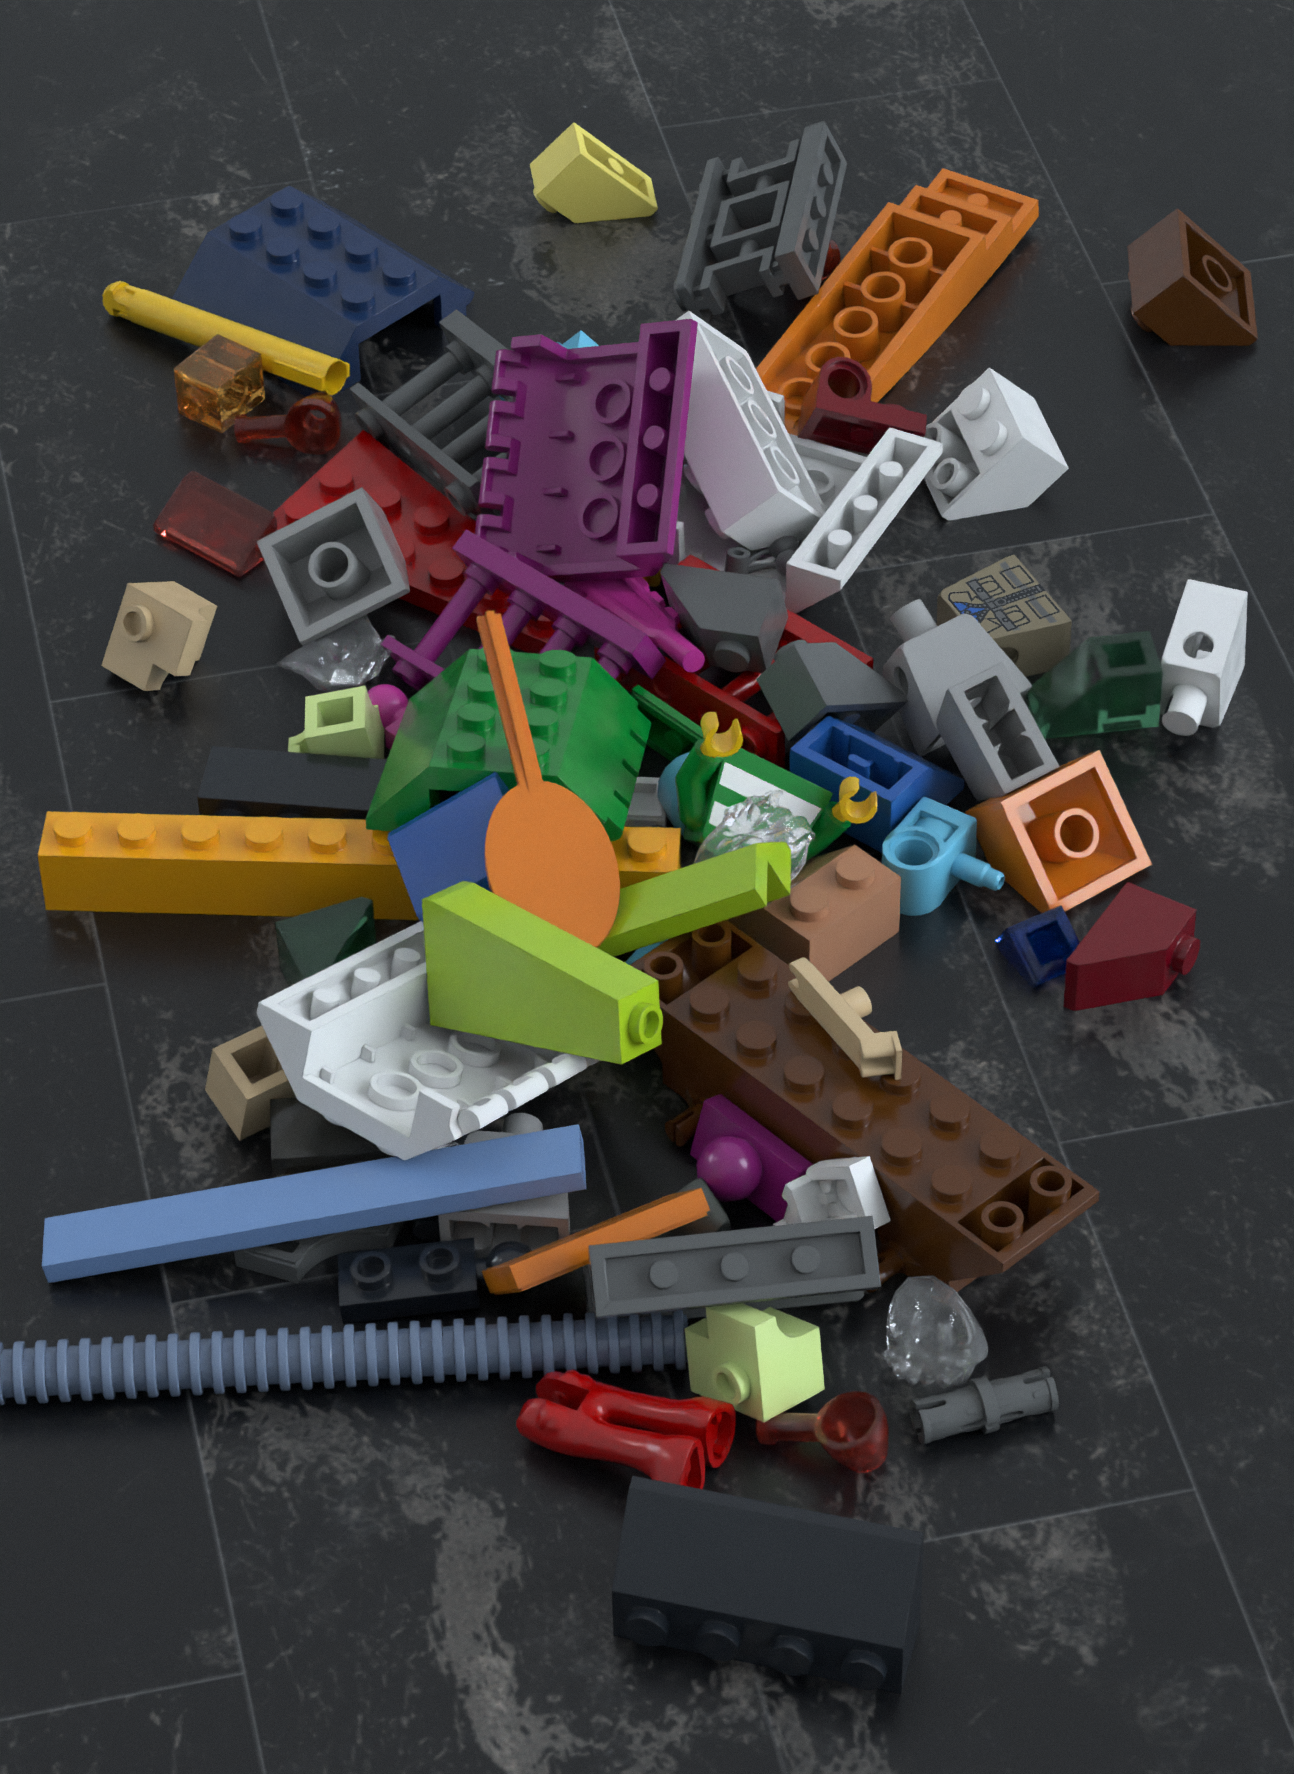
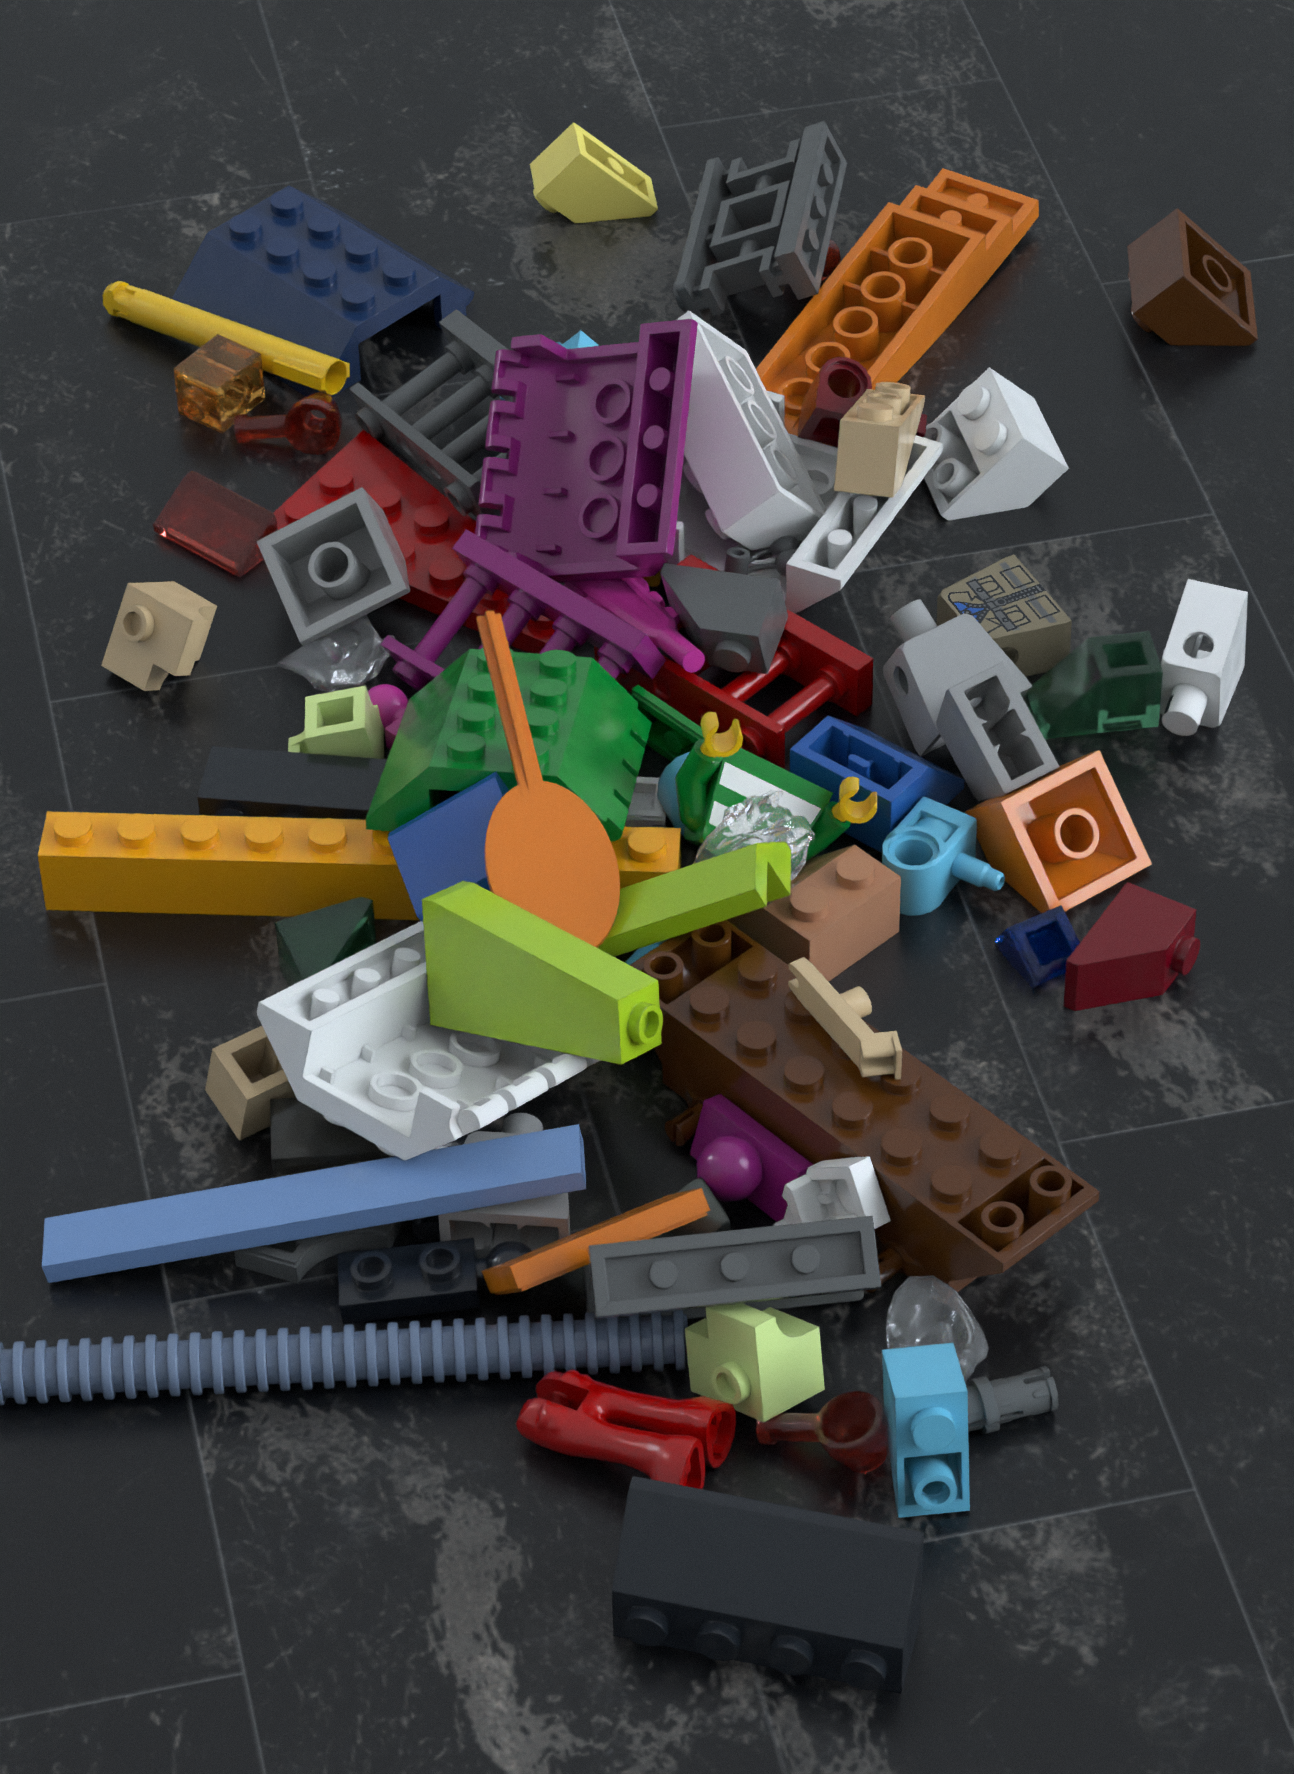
(826, 681): dark grey slope -> none
(877, 440): none -> tan slope
(927, 1429): none -> medium azure slope

